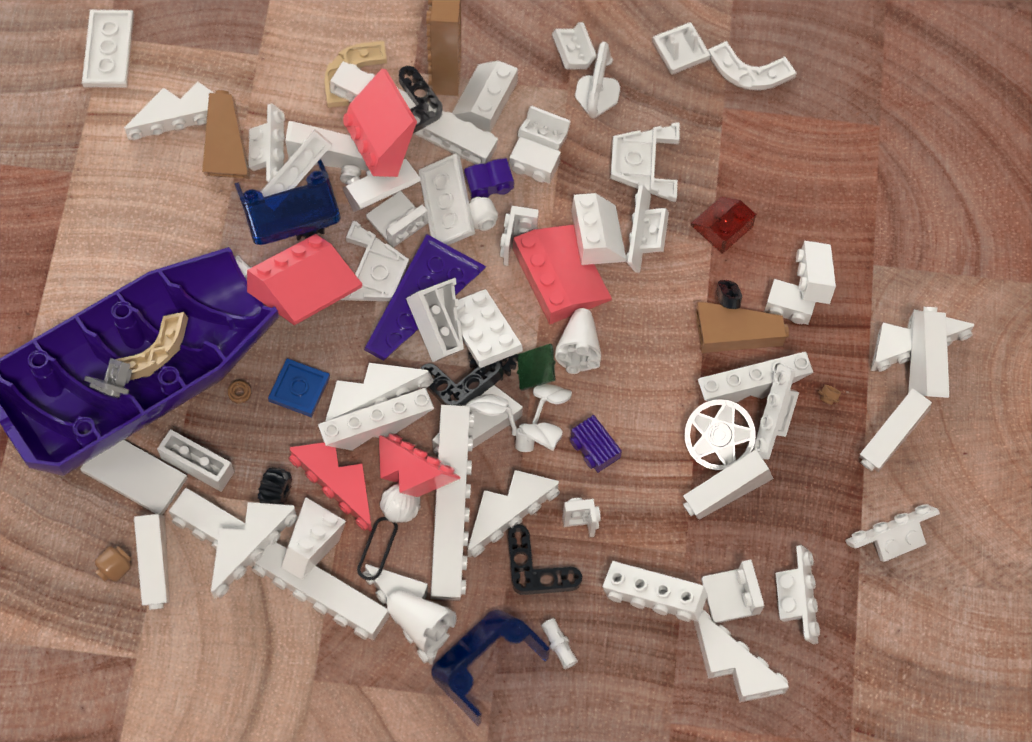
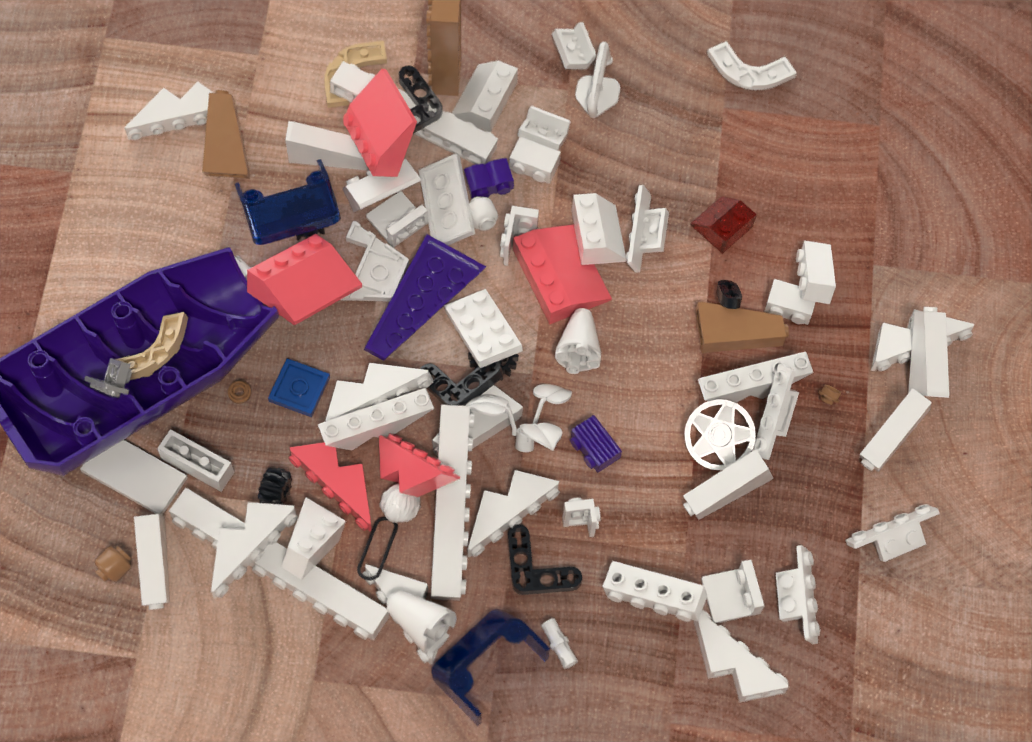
(108, 48): white tile -> none
(267, 143): white bracket -> none
(298, 164): white plate -> none
(349, 172): white bush -> none
(438, 319): white wedge -> none
(536, 367): clear green piece -> none
(635, 160): white wing -> none
(681, 48): white plate -> none

